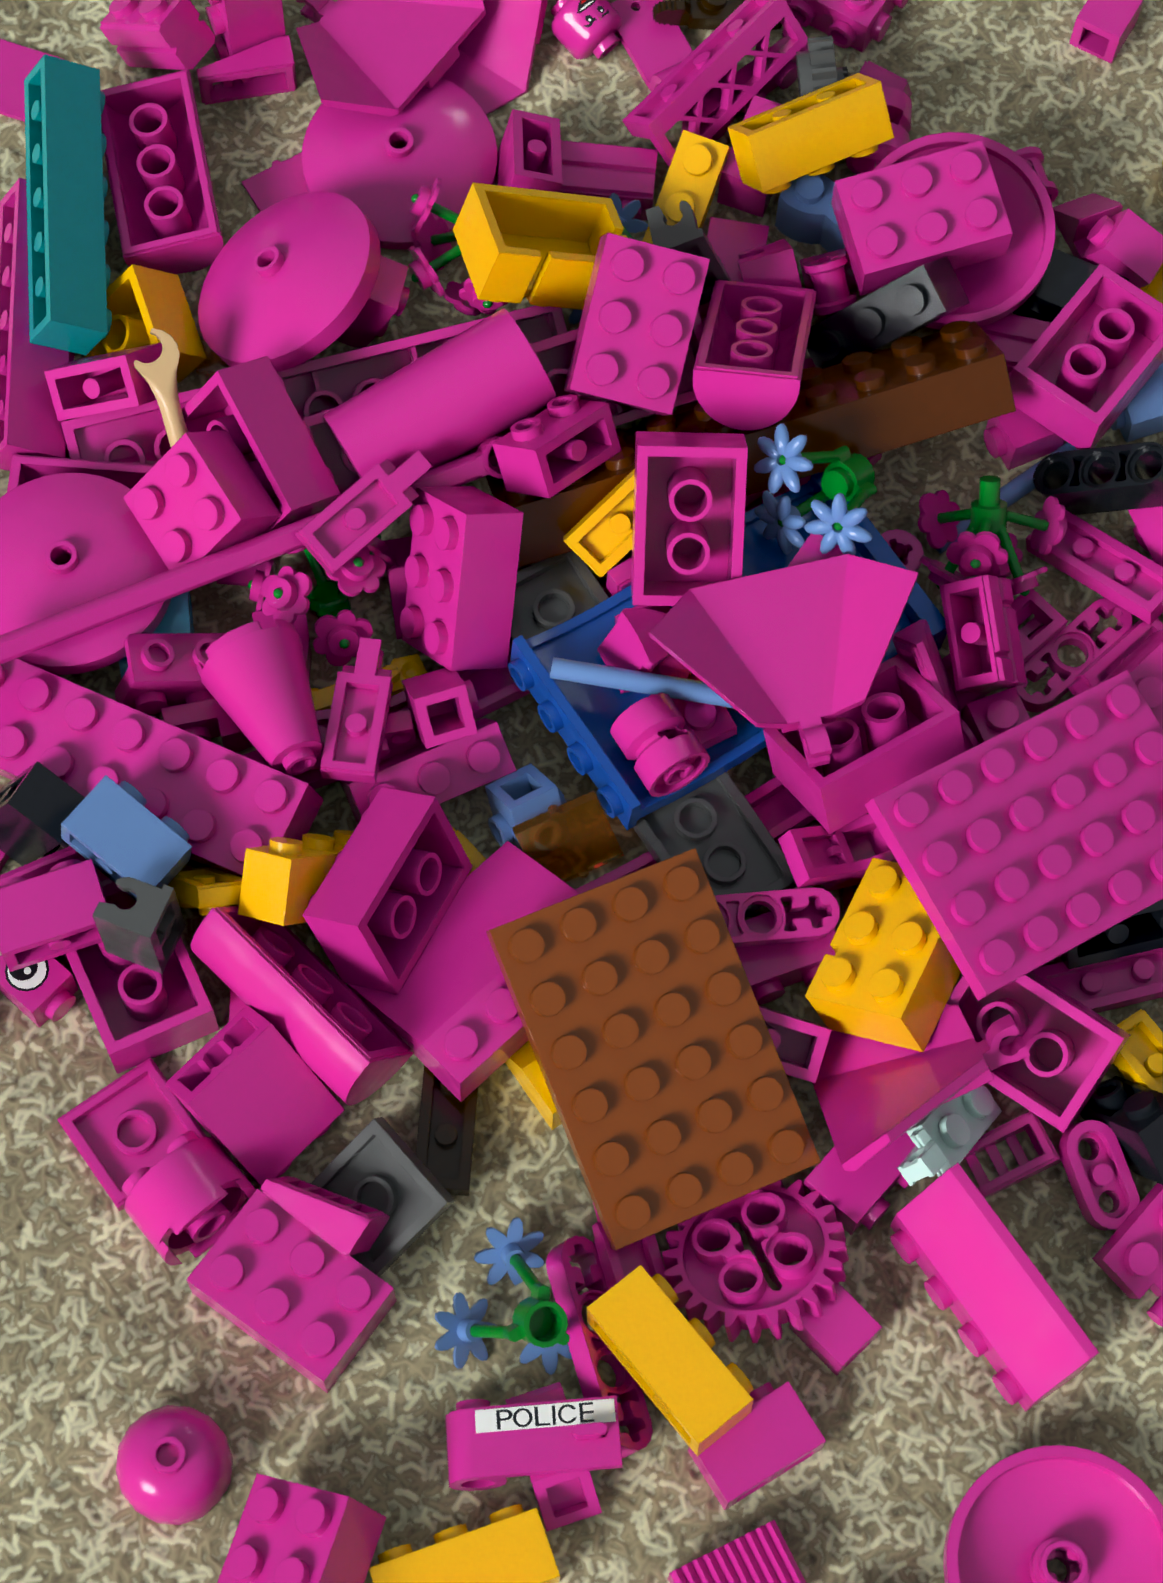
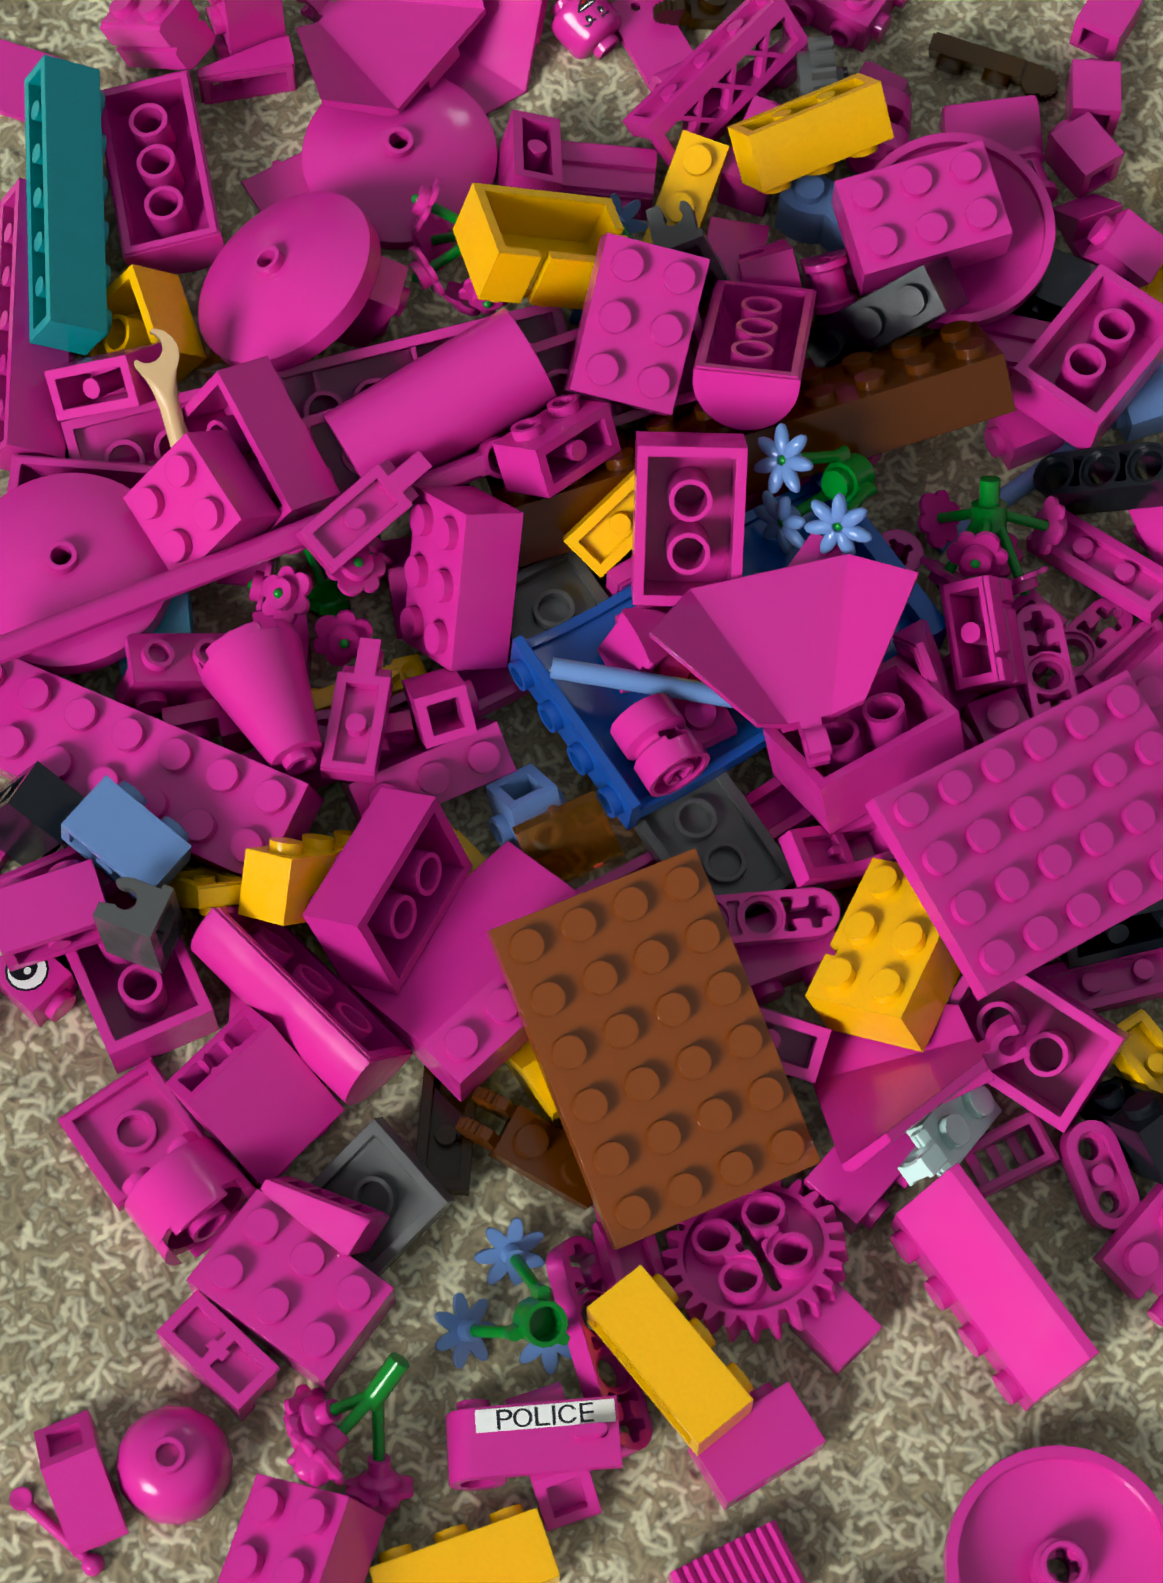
(22, 1500): none -> dark pink hinge
(80, 1483): none -> dark pink slope
(218, 1354): none -> dark pink hinge
(317, 1439): none -> dark pink plant
(528, 1147): none -> reddish brown hinge
(996, 67): none -> dark brown hinge
(1006, 120): none -> dark pink slope
(1054, 655): none -> dark pink beam
(1082, 154): none -> dark pink brick
(1095, 88): none -> dark pink brick

